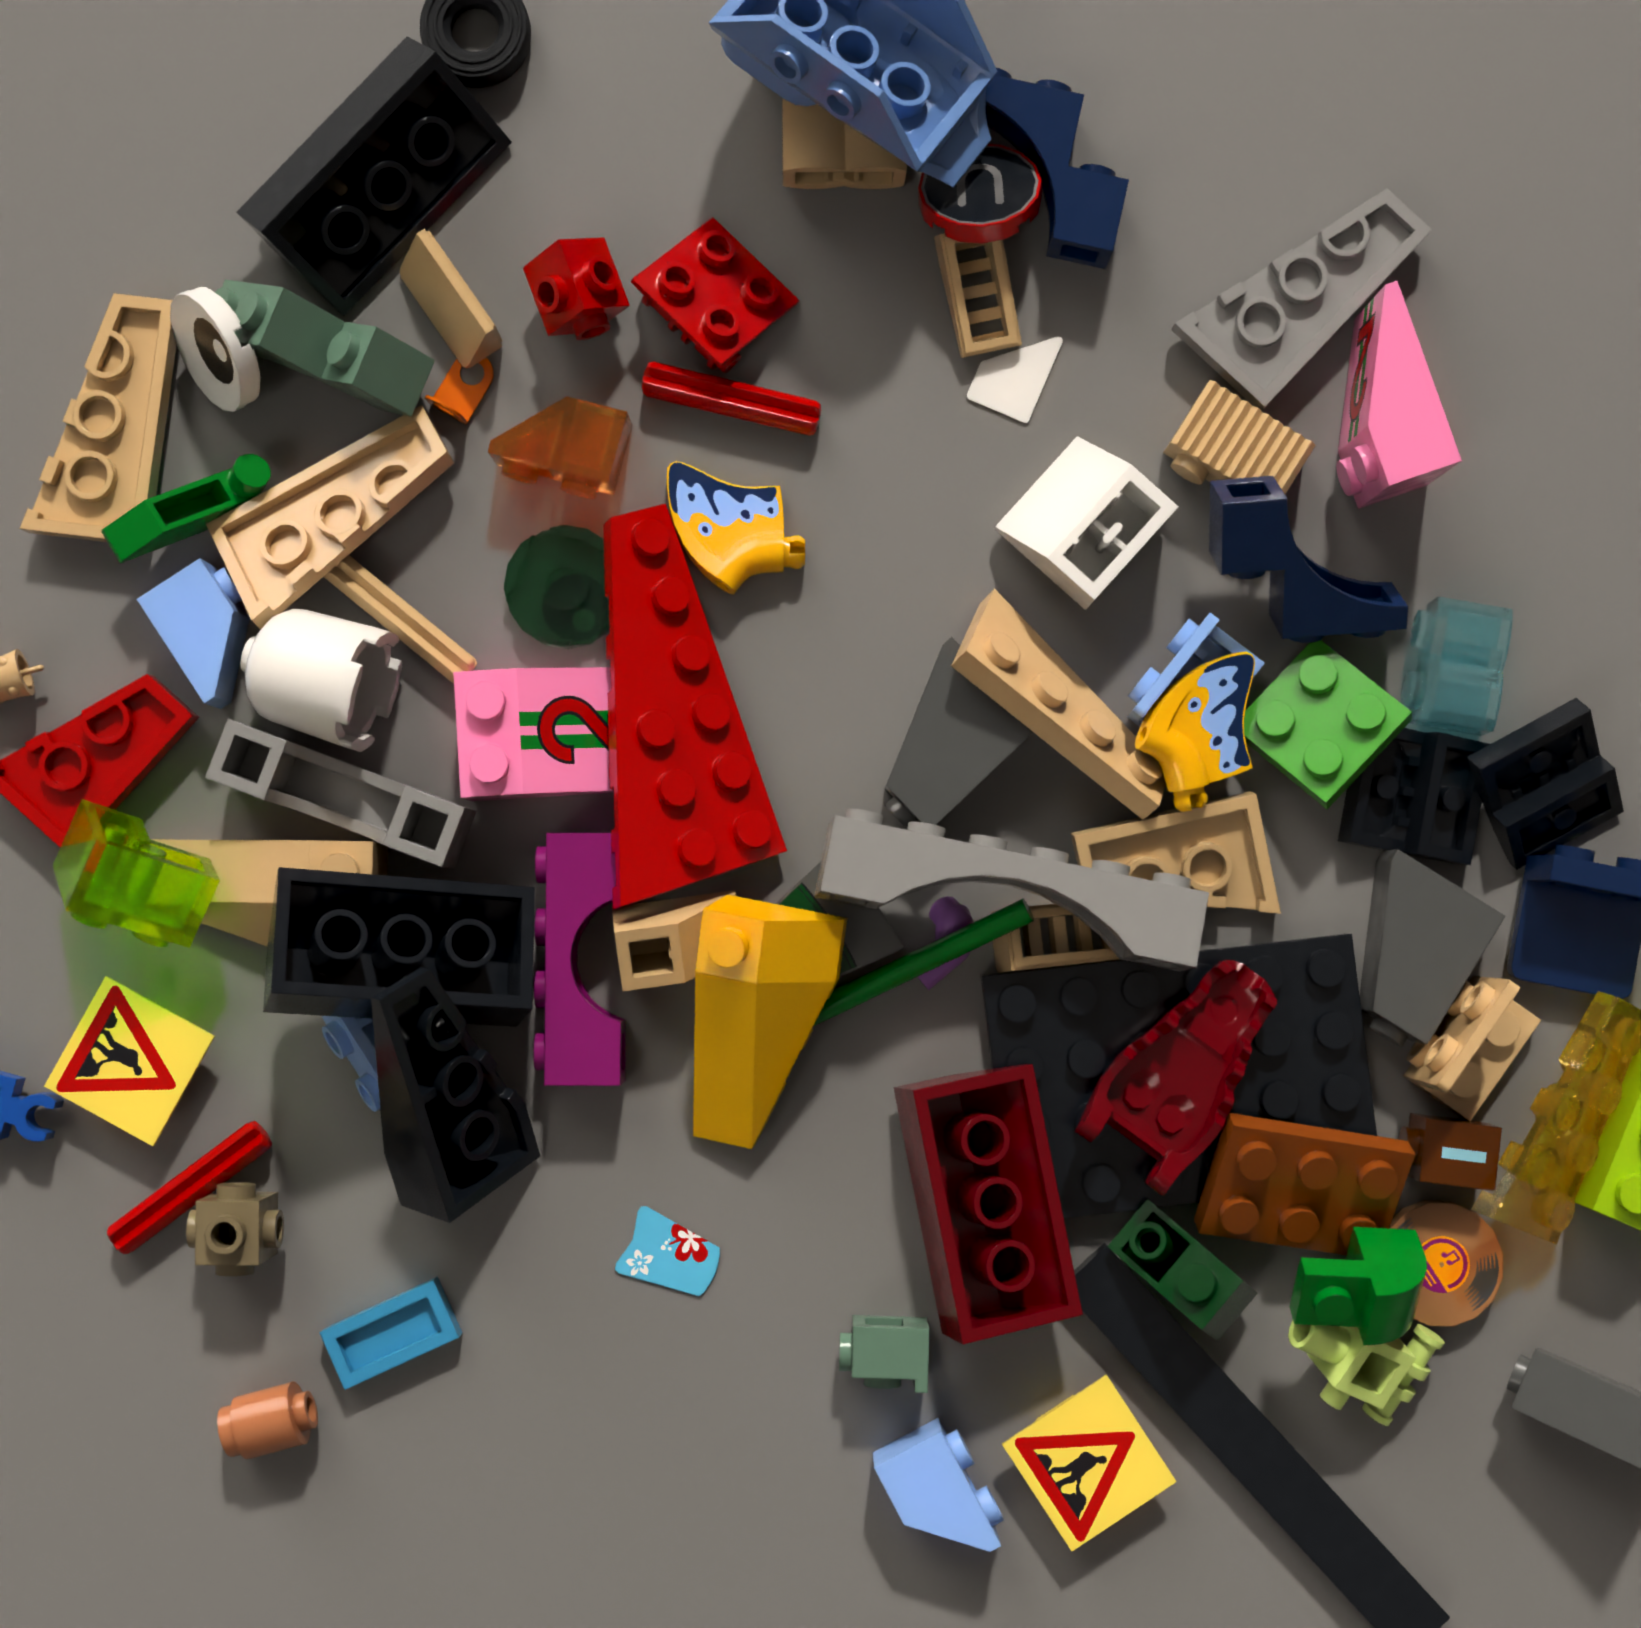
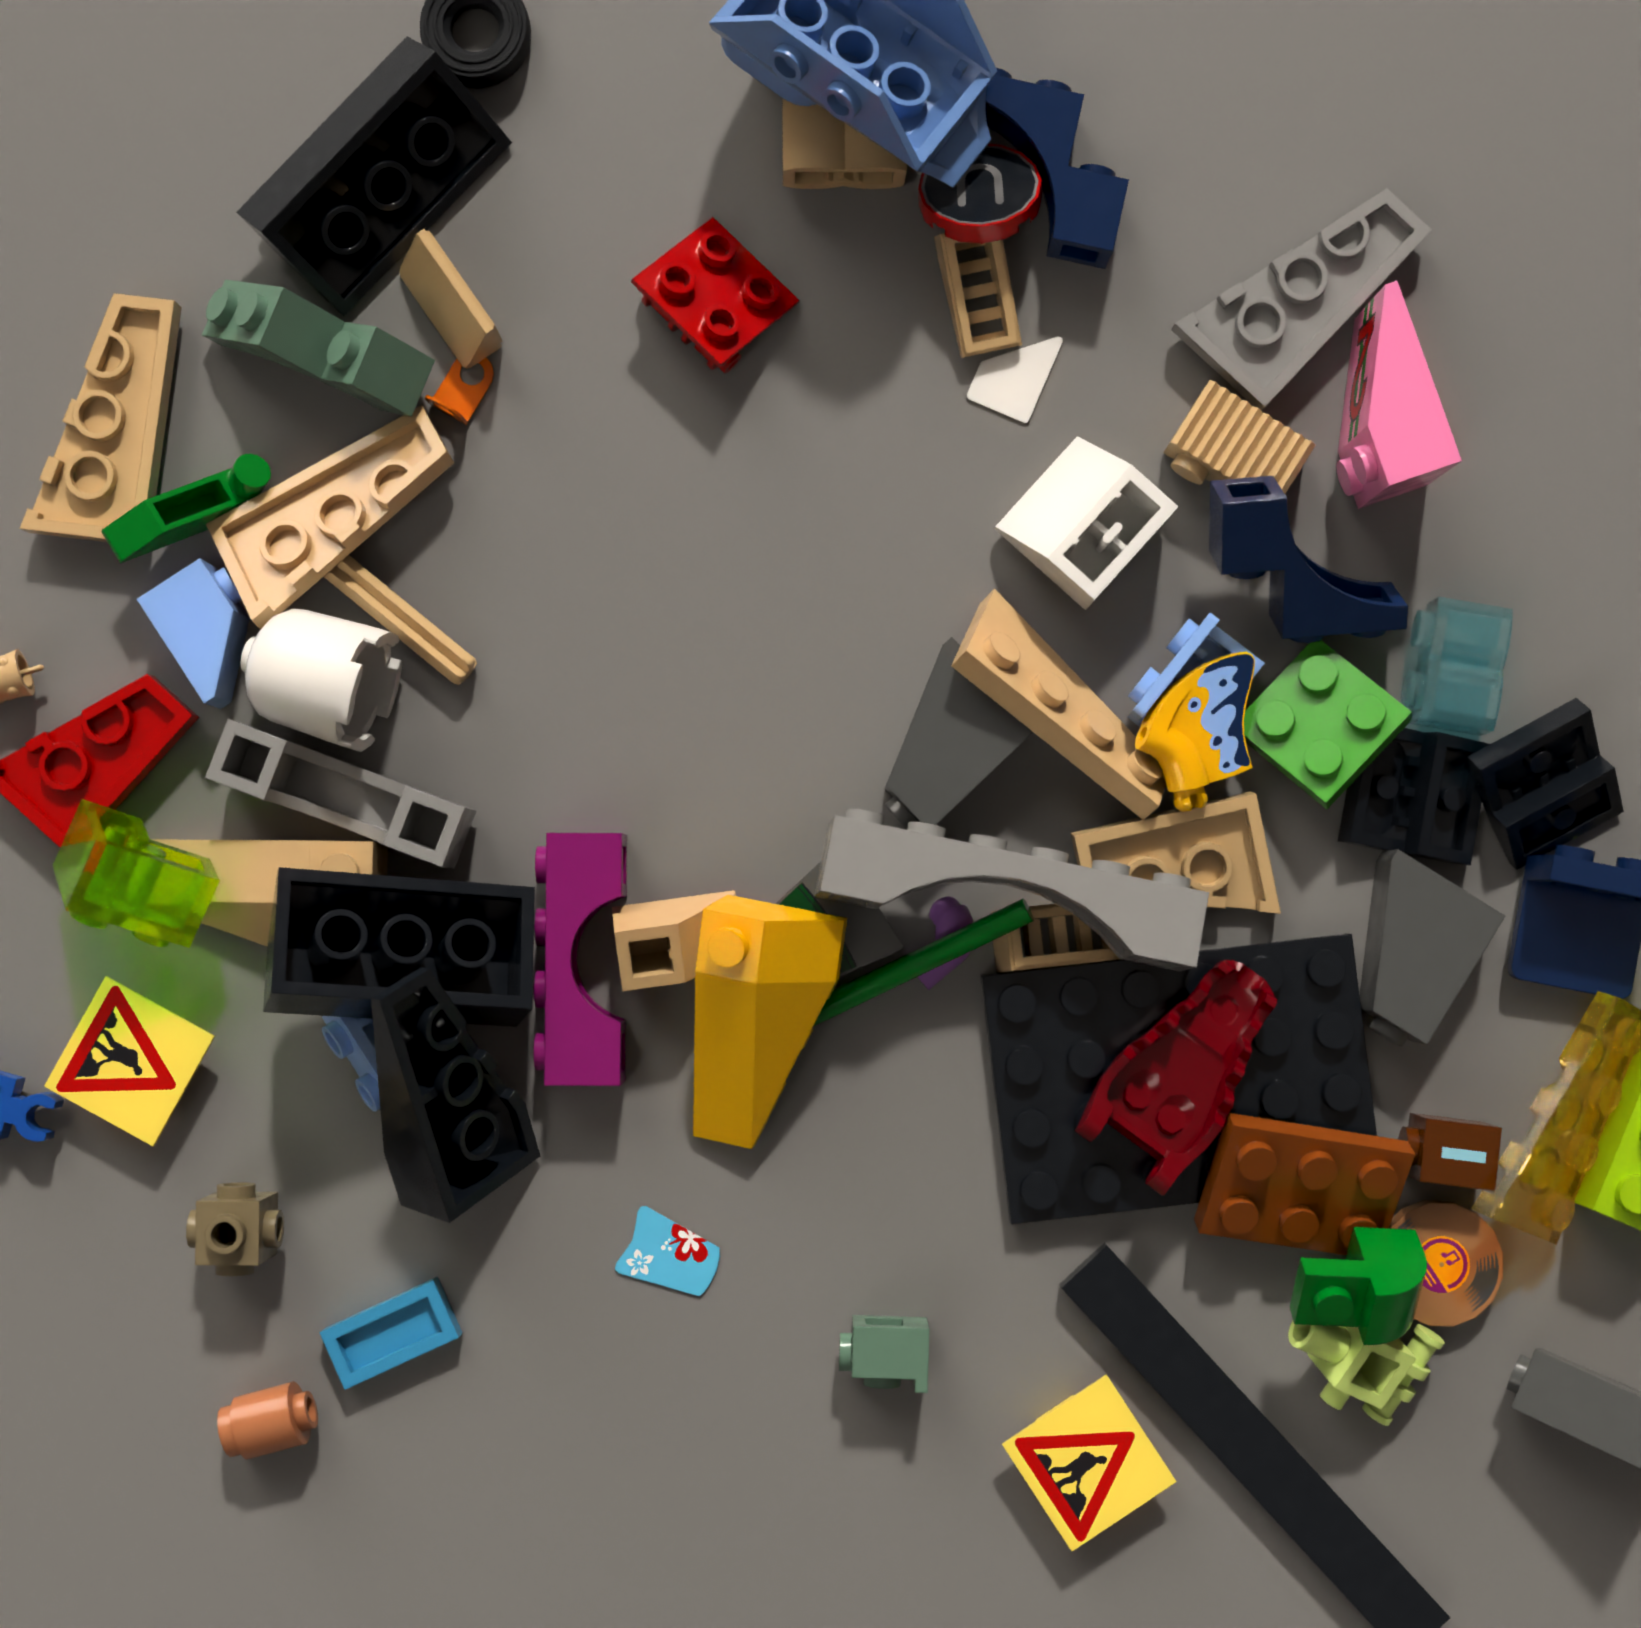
(188, 1187): red axle -> none
(211, 350): white tile -> none
(532, 732): bright pink slope -> none
(559, 587): clear green tile -> none
(567, 443): clear orange slope -> none
(576, 287): red brick -> none
(677, 745): red wing -> none
(730, 527): yellow arm -> none
(731, 398): red axle -> none
(933, 1490): light blue slope -> none
(988, 1202): dark red slope -> none
(1182, 1270): dark green slope -> none
(1472, 1045): tan bracket -> none

